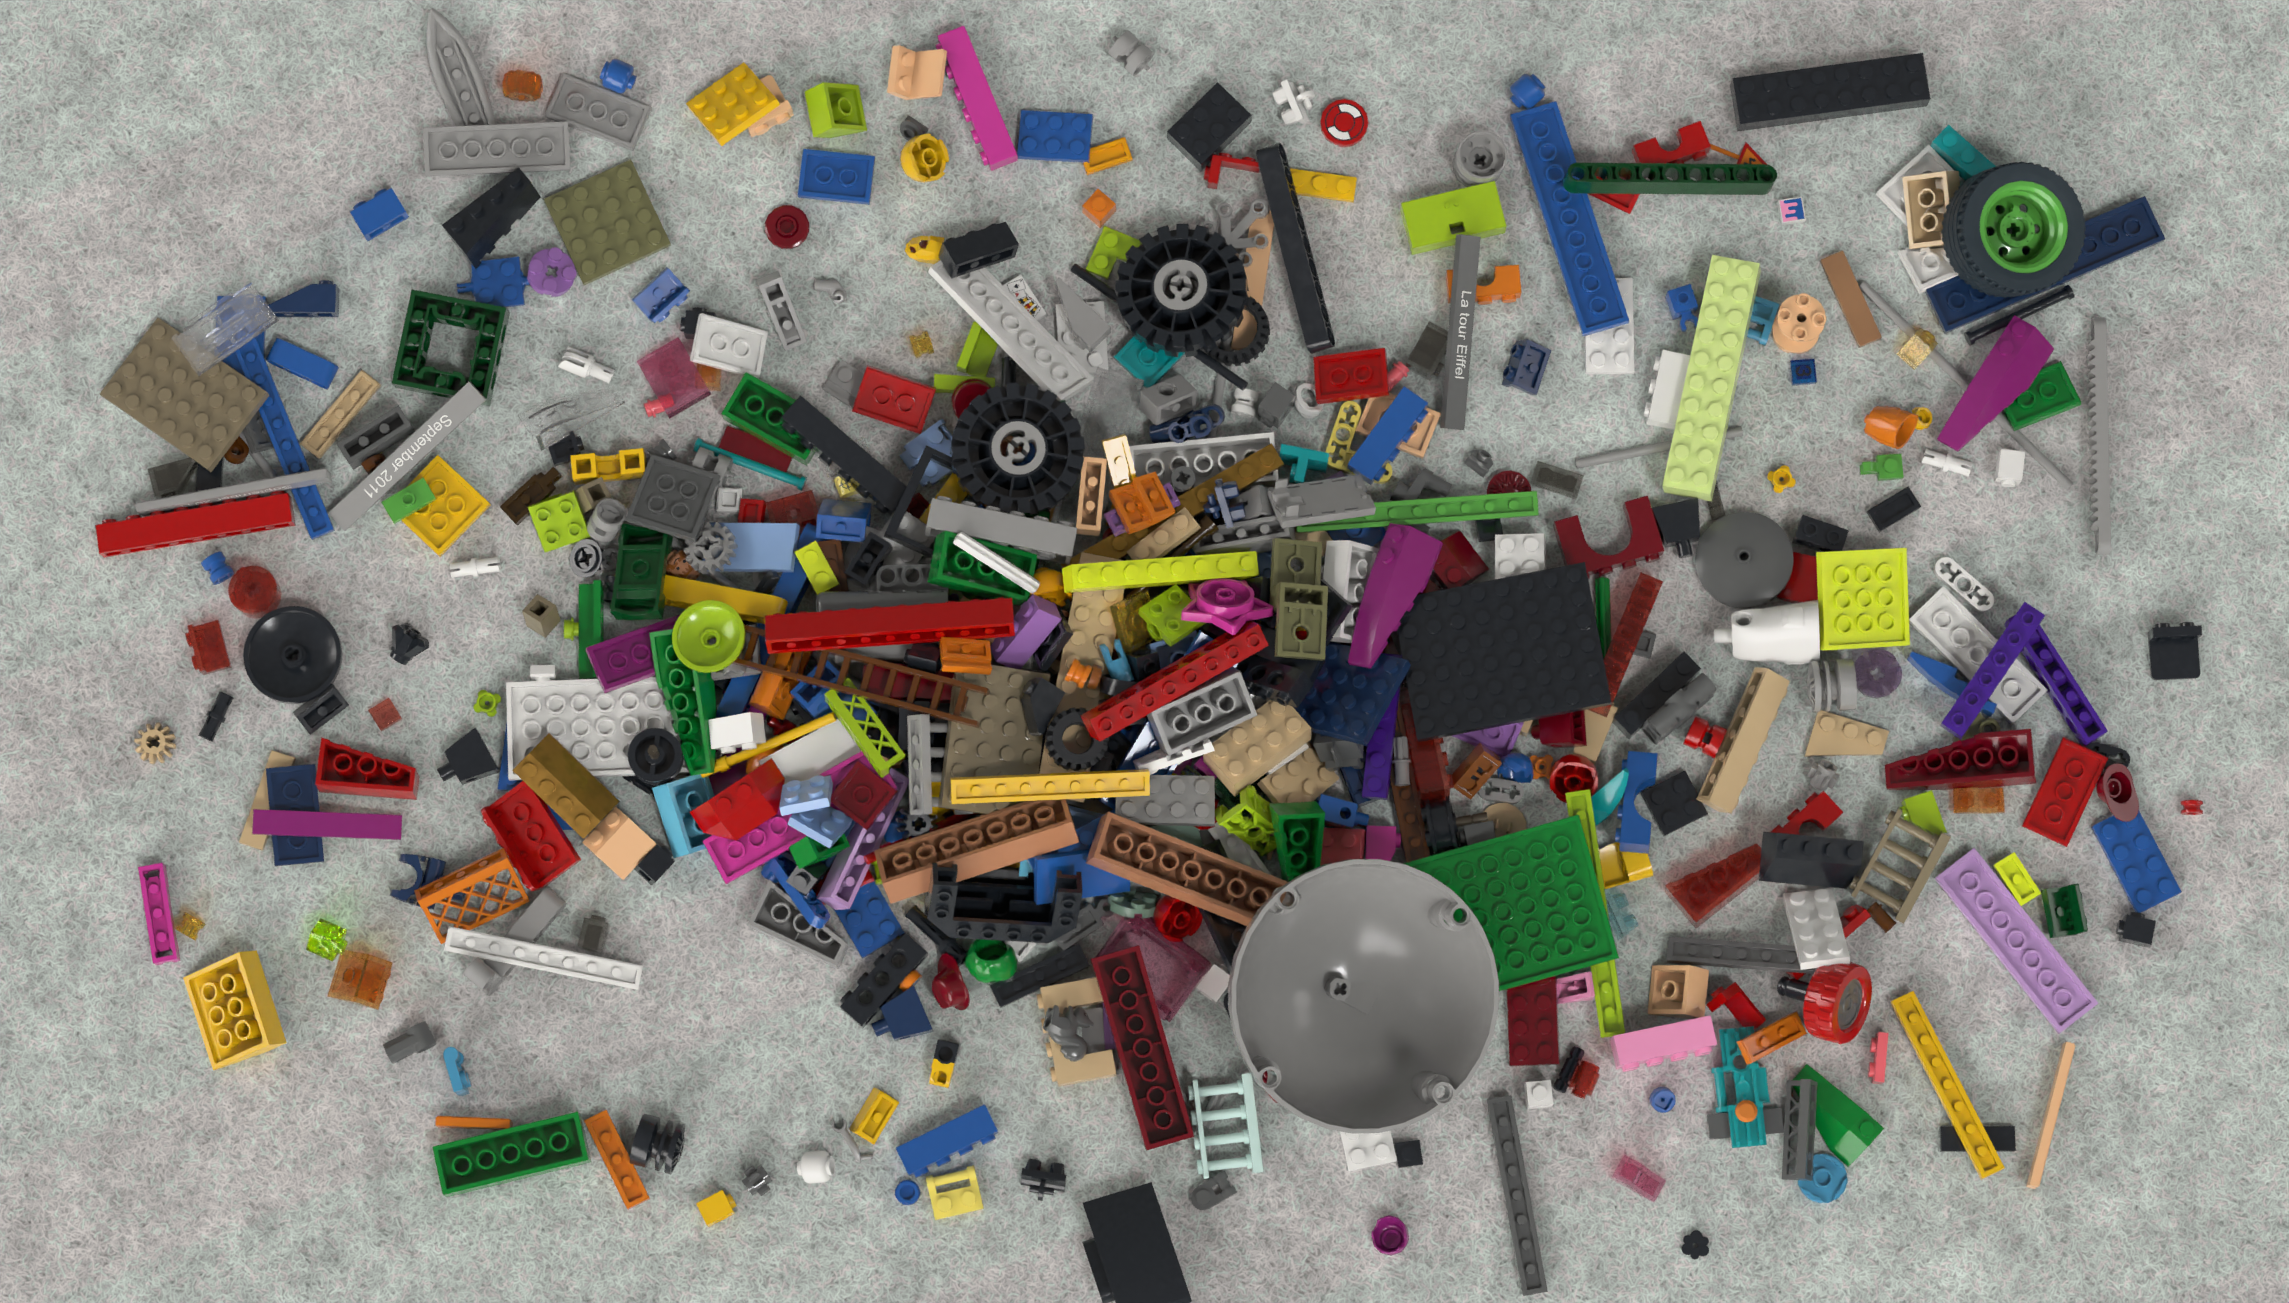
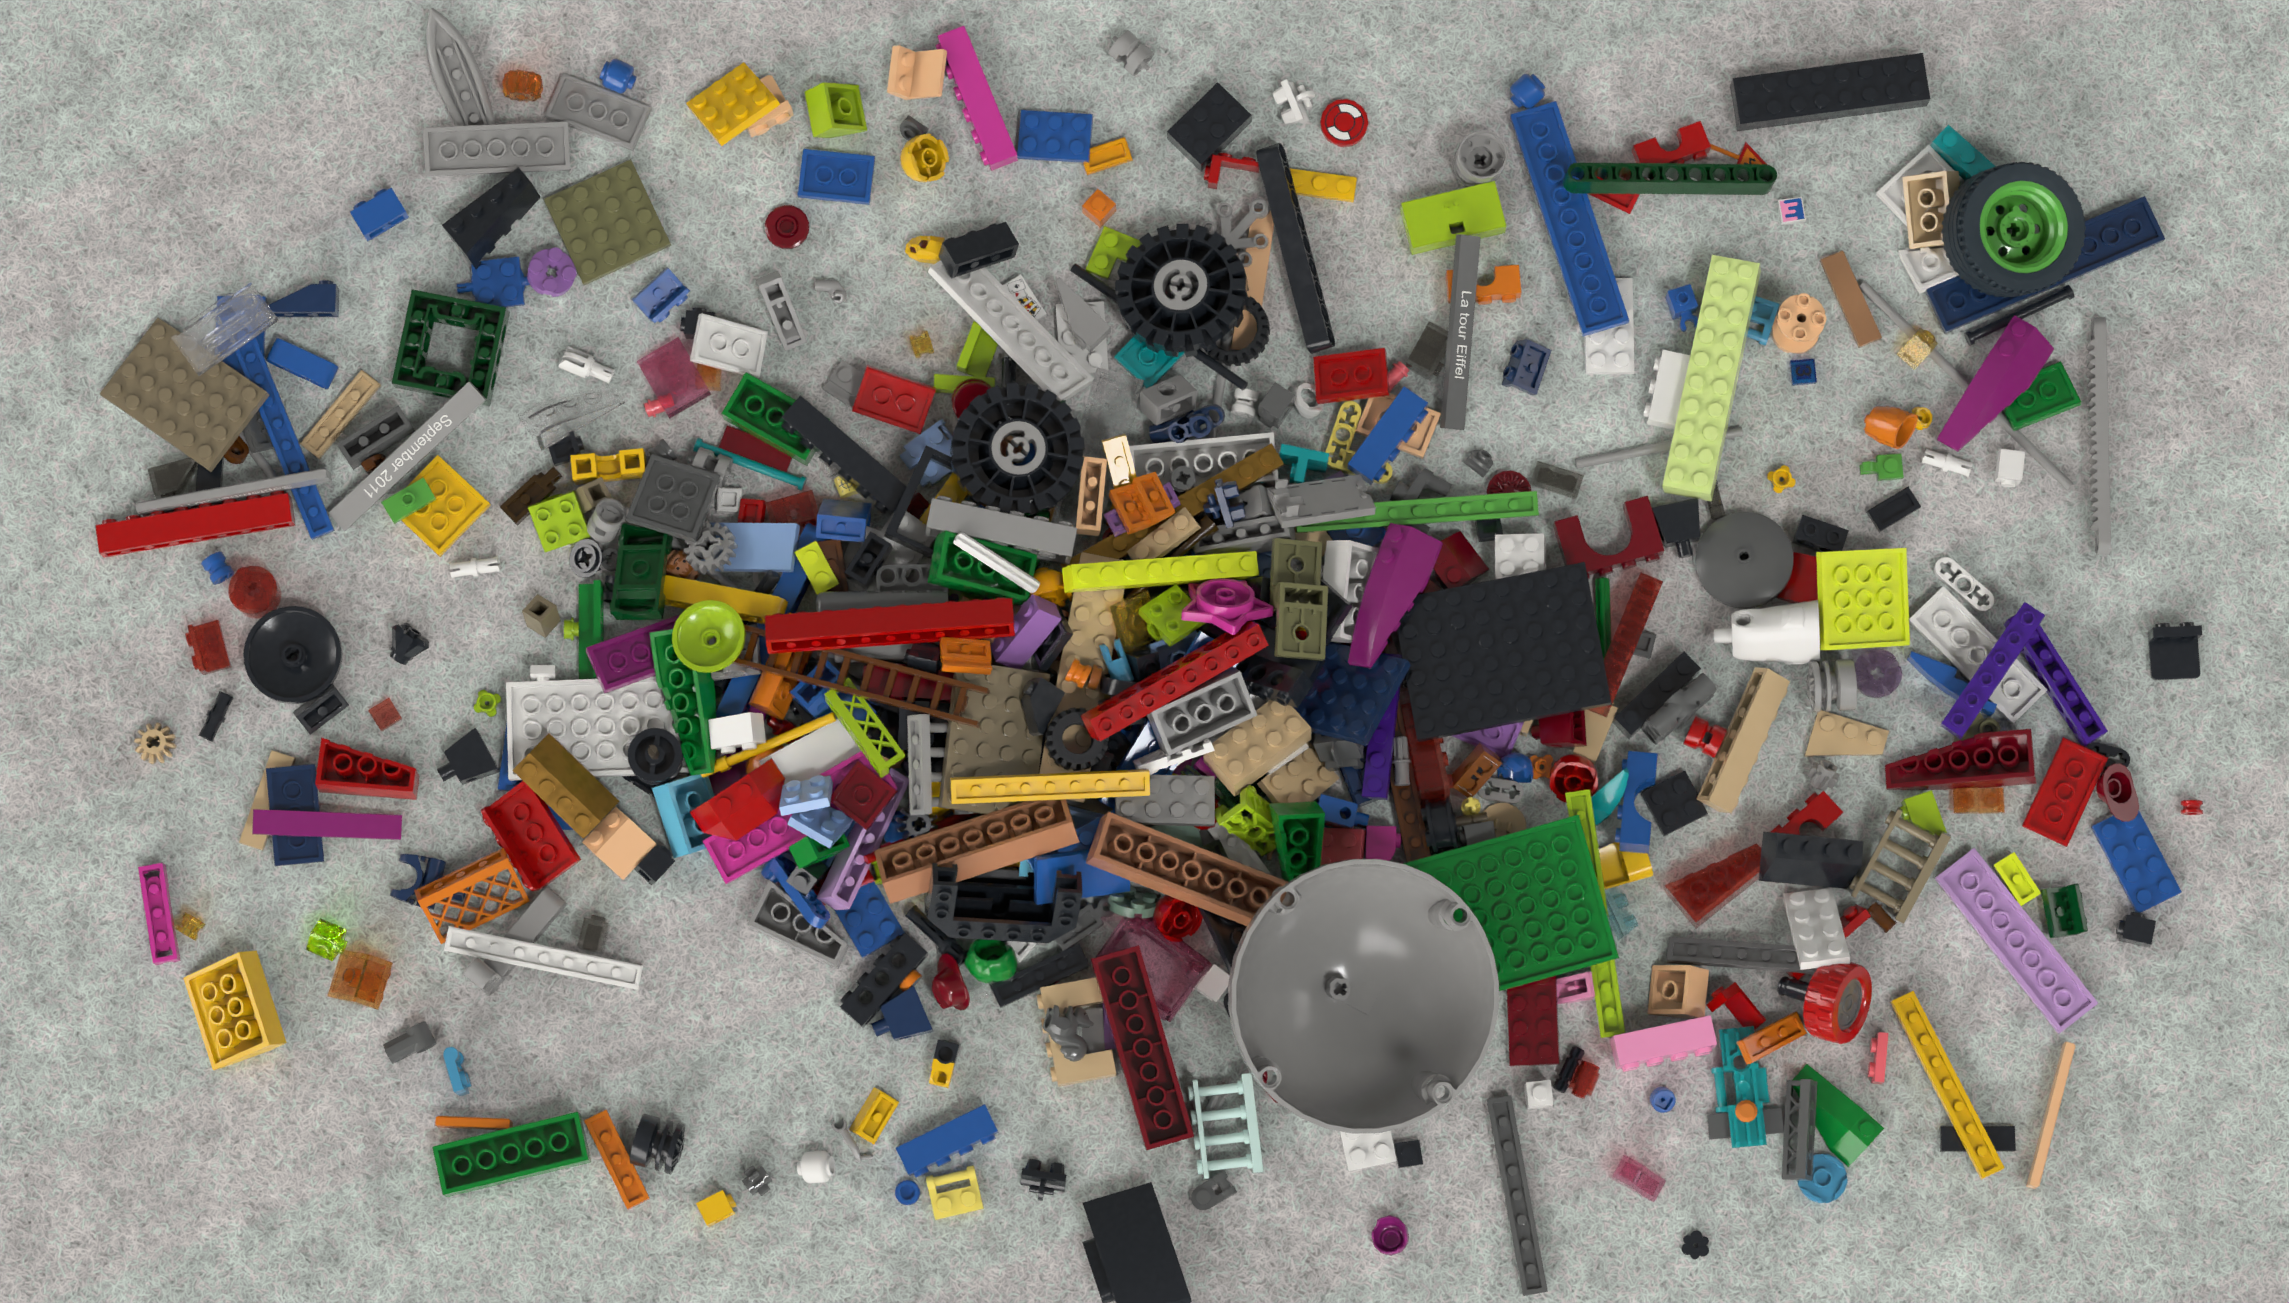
(1470, 806): none -> light yellow axle

